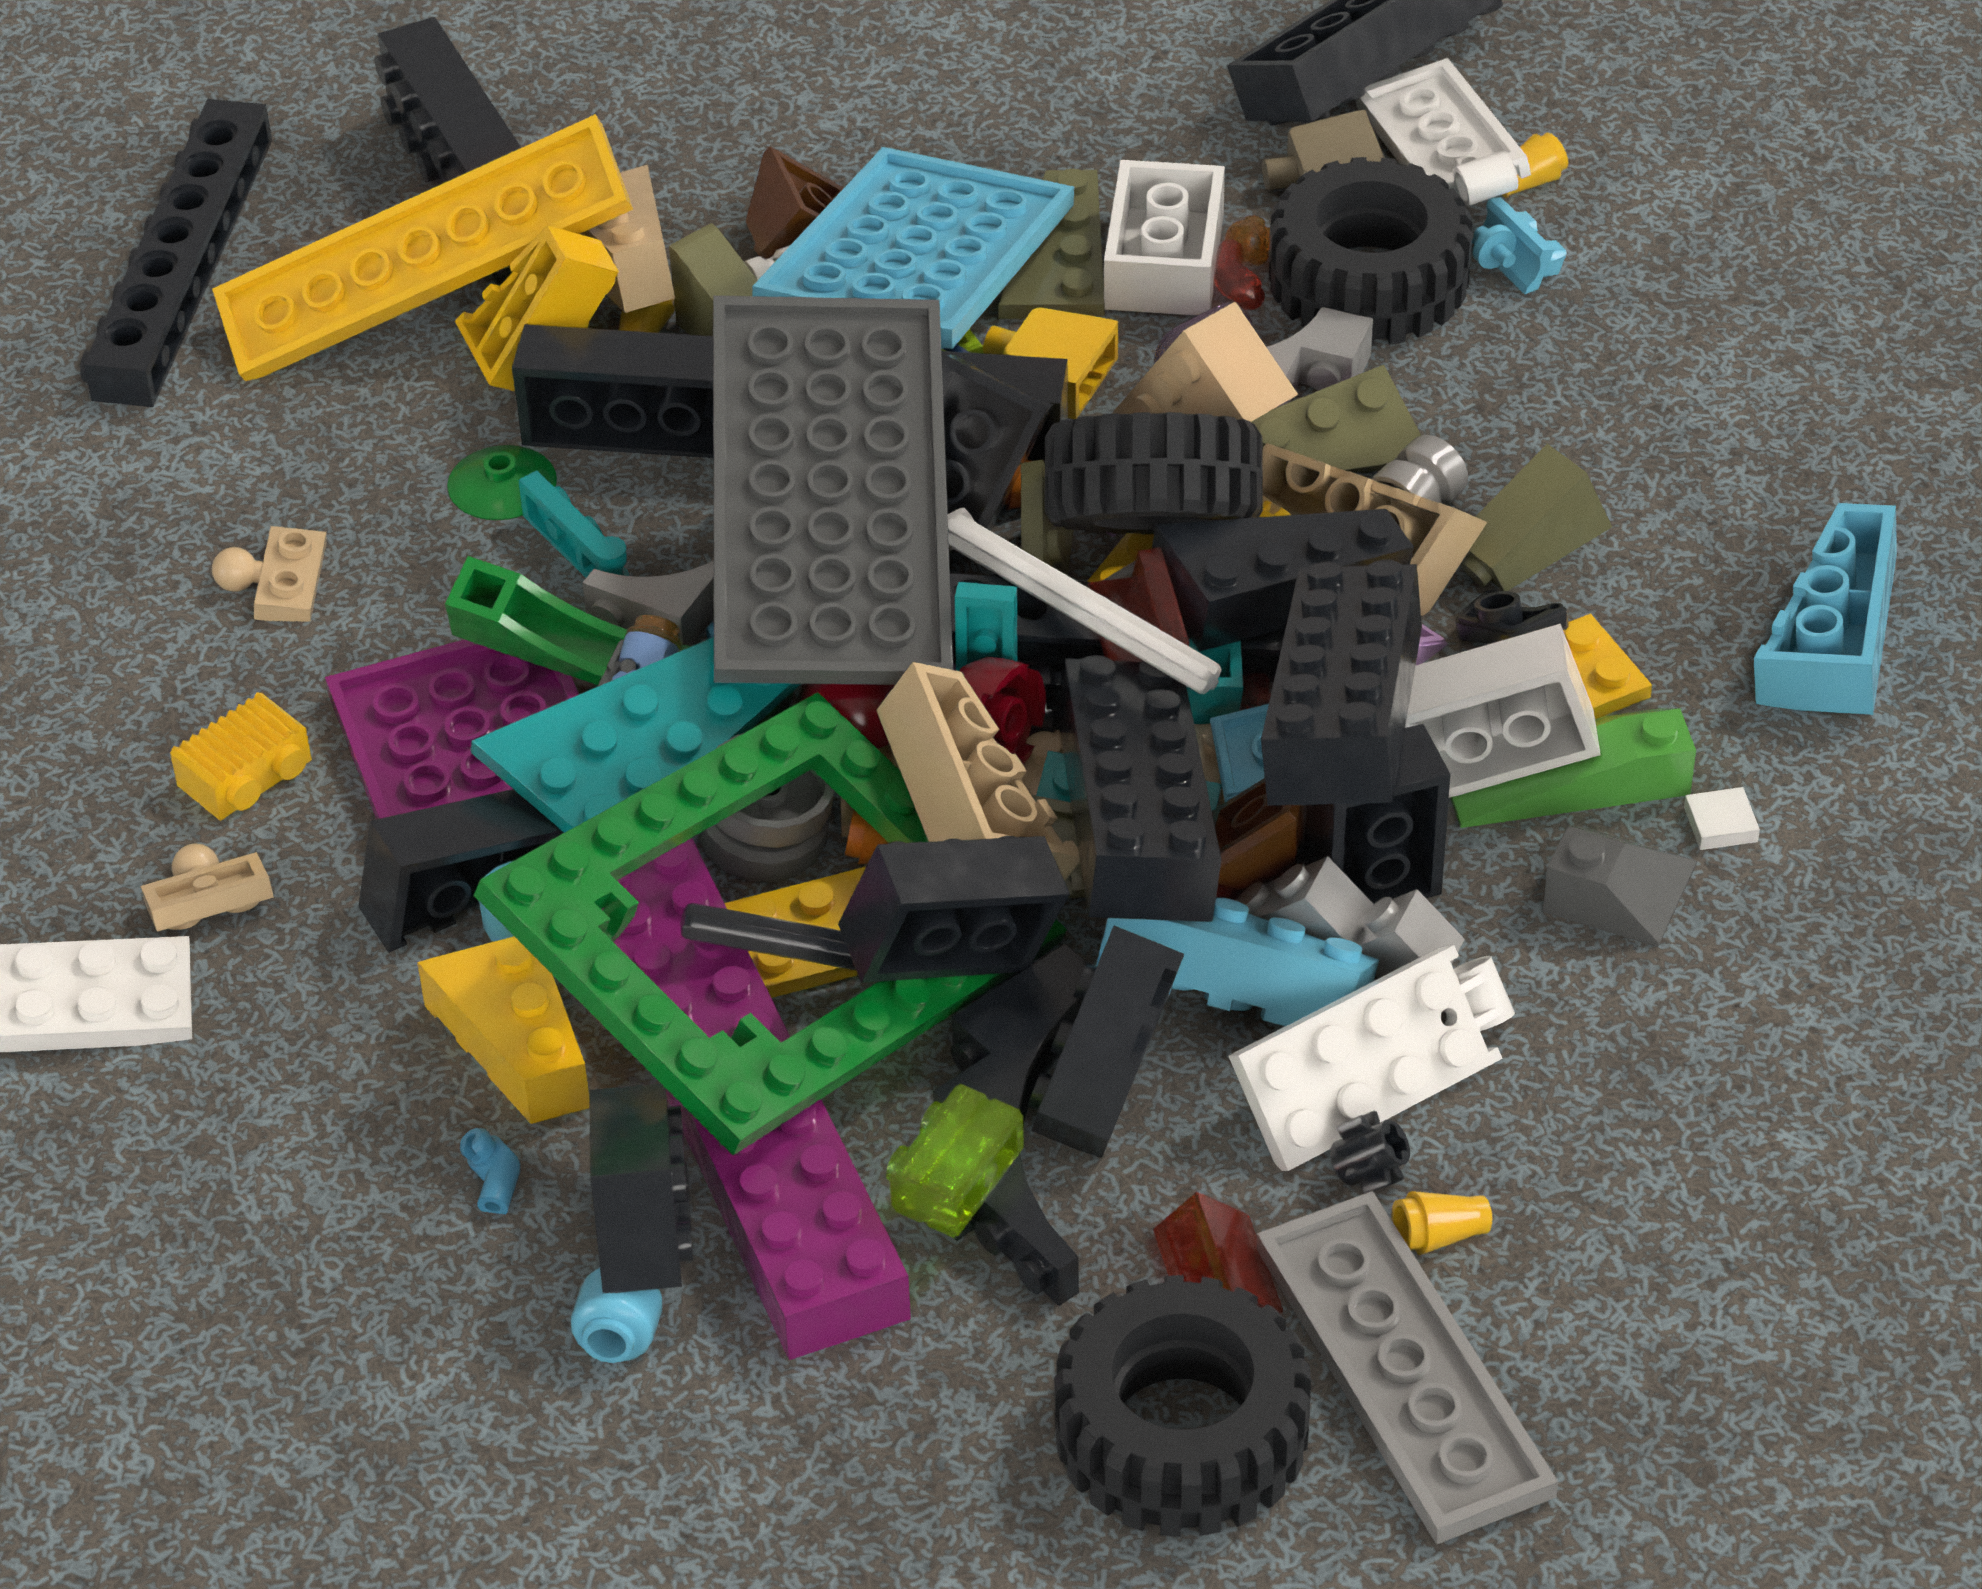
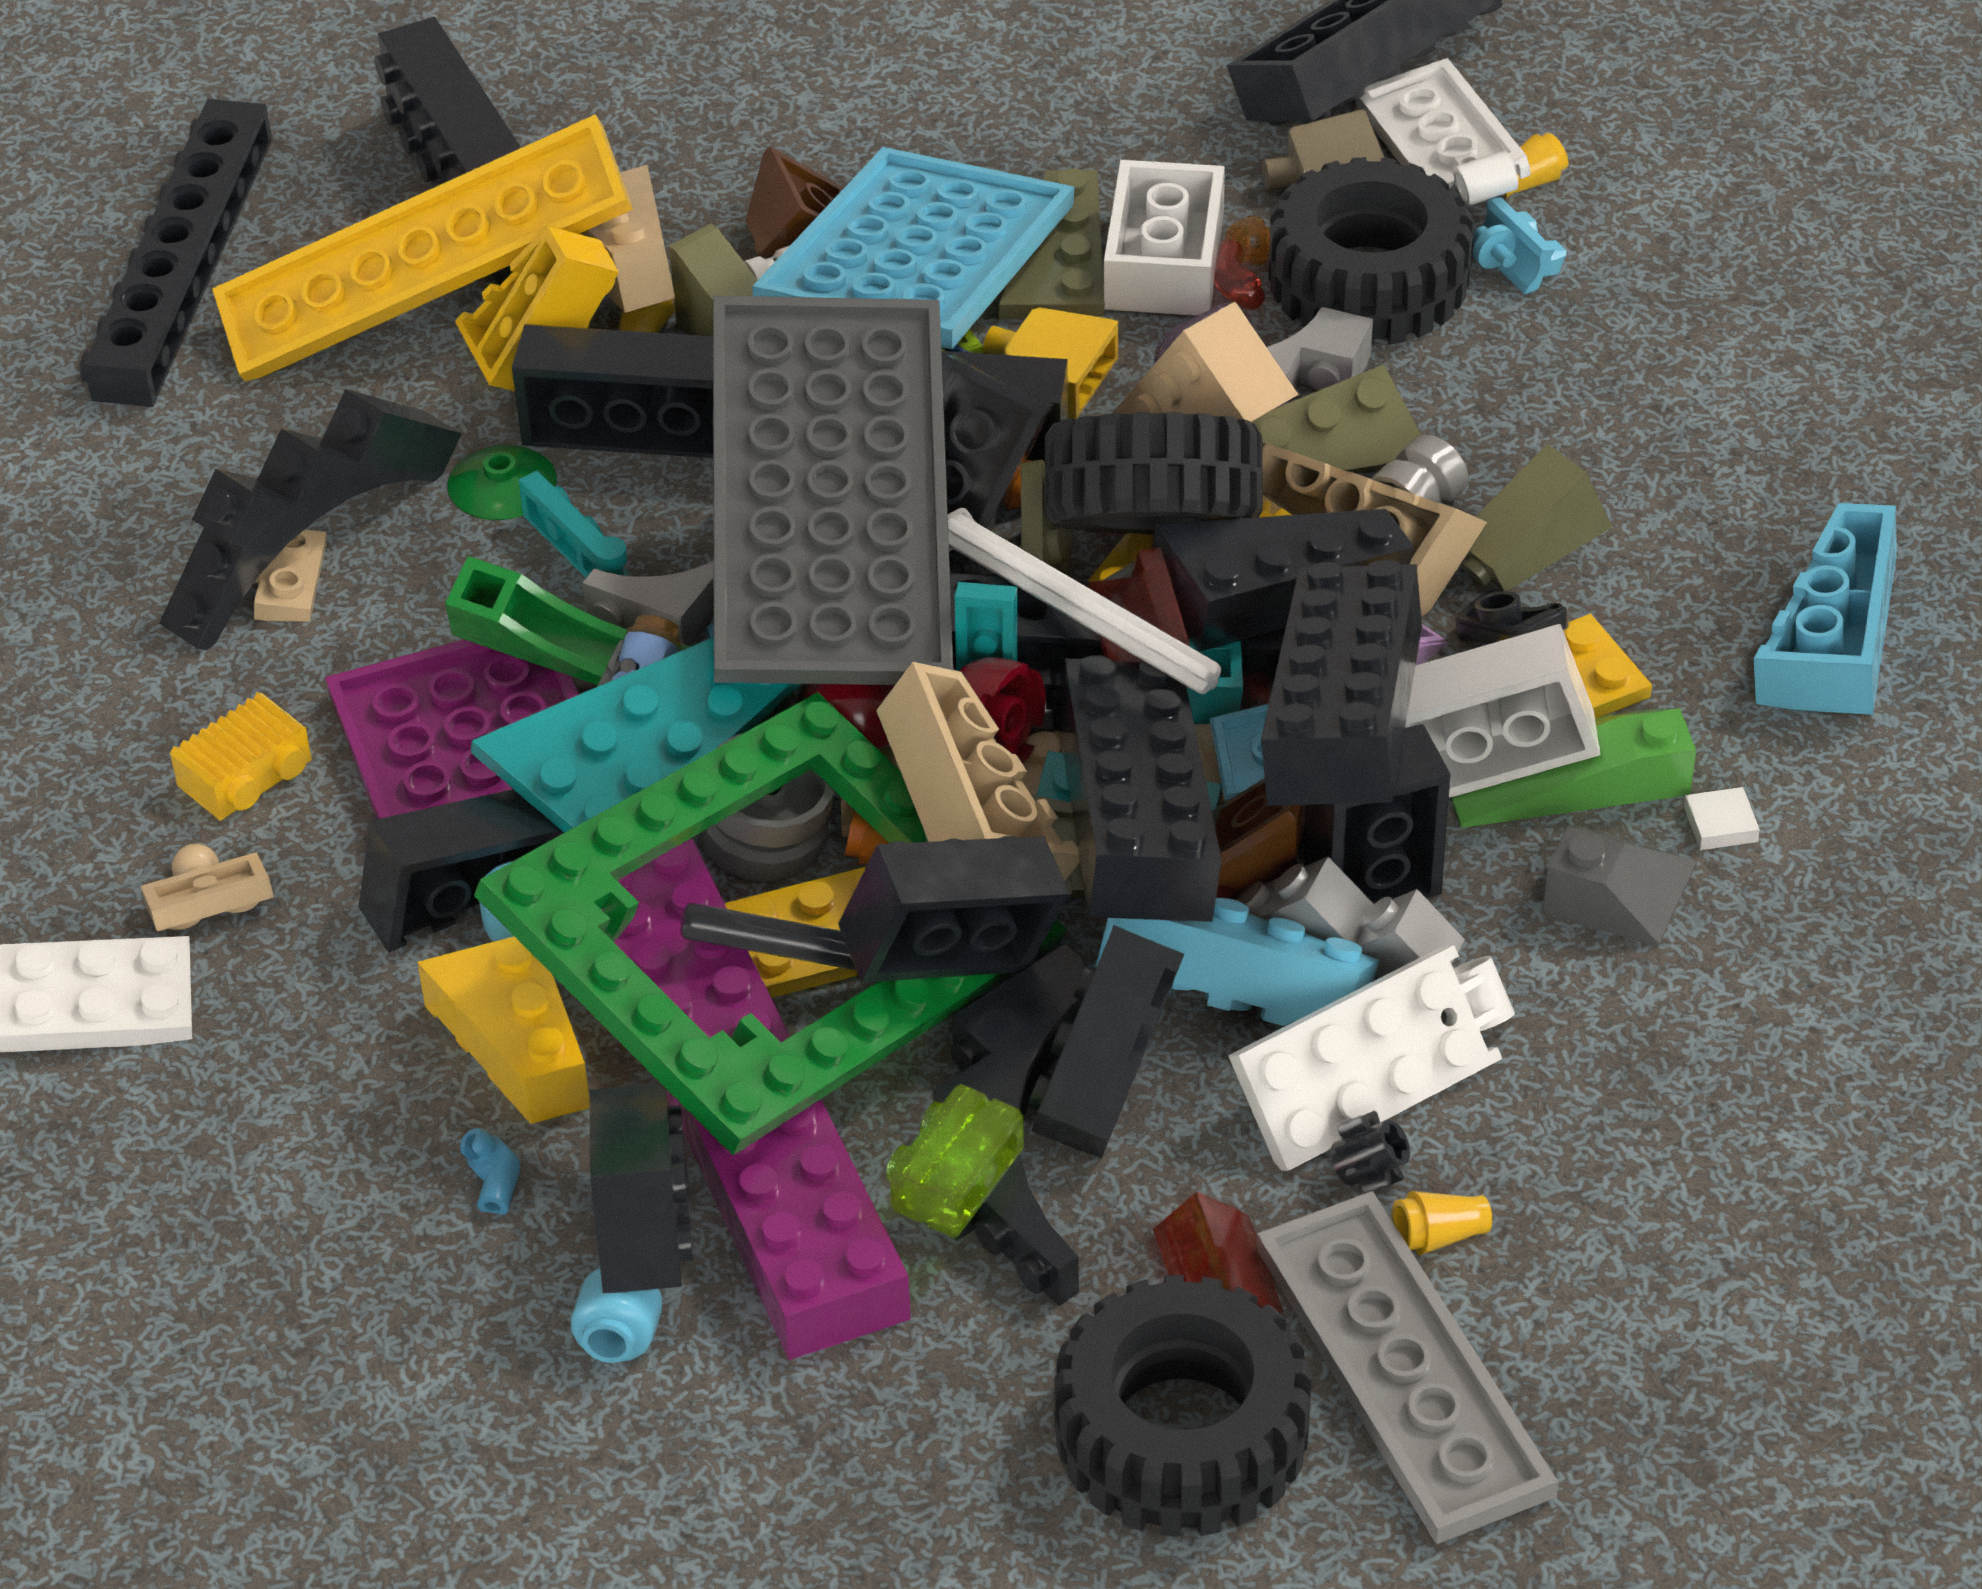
(302, 479): none -> black arch

